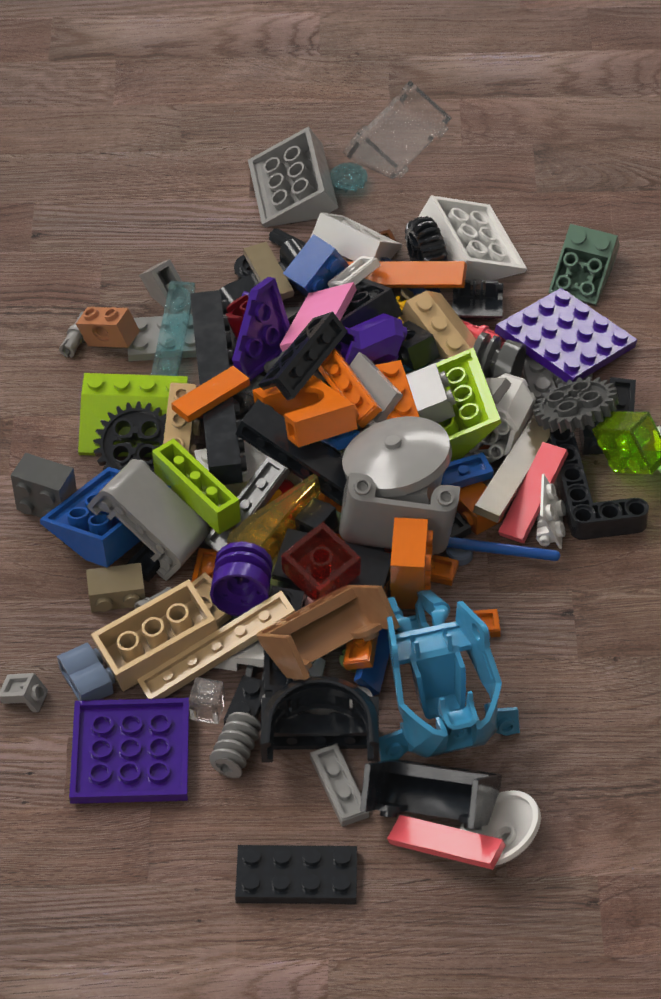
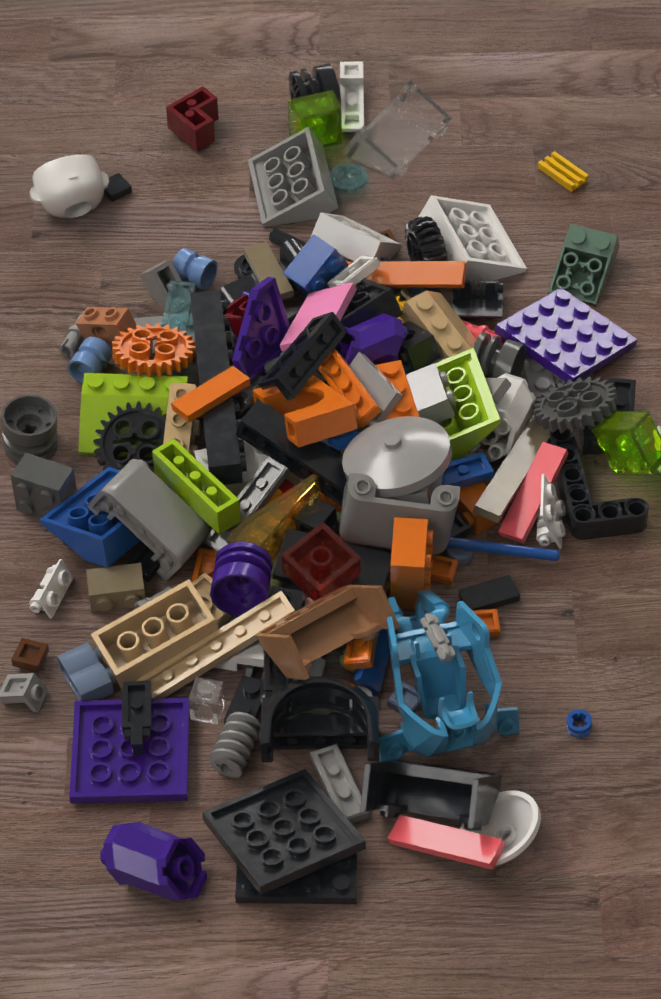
(29, 427): none -> dark grey wheel
(30, 655): none -> reddish brown plate
(53, 589): none -> white hinge
(69, 186): none -> white piece
(92, 358): none -> medium blue wheel
(117, 187): none -> black tile
(135, 350): none -> orange gear
(137, 713): none -> black hinge
(154, 861): none -> dark purple brick
(194, 118): none -> dark red brick
(195, 268): none -> medium blue wheel
(283, 831): none -> black plate
(318, 112): none -> clear neon green brick
(322, 80): none -> black wheel
(352, 96): none -> white slope
(409, 696): none -> sand blue tile
(437, 638): none -> light grey axle
(490, 594): none -> black tile
(565, 169): none -> yellow tile
(579, 715): none -> blue bush

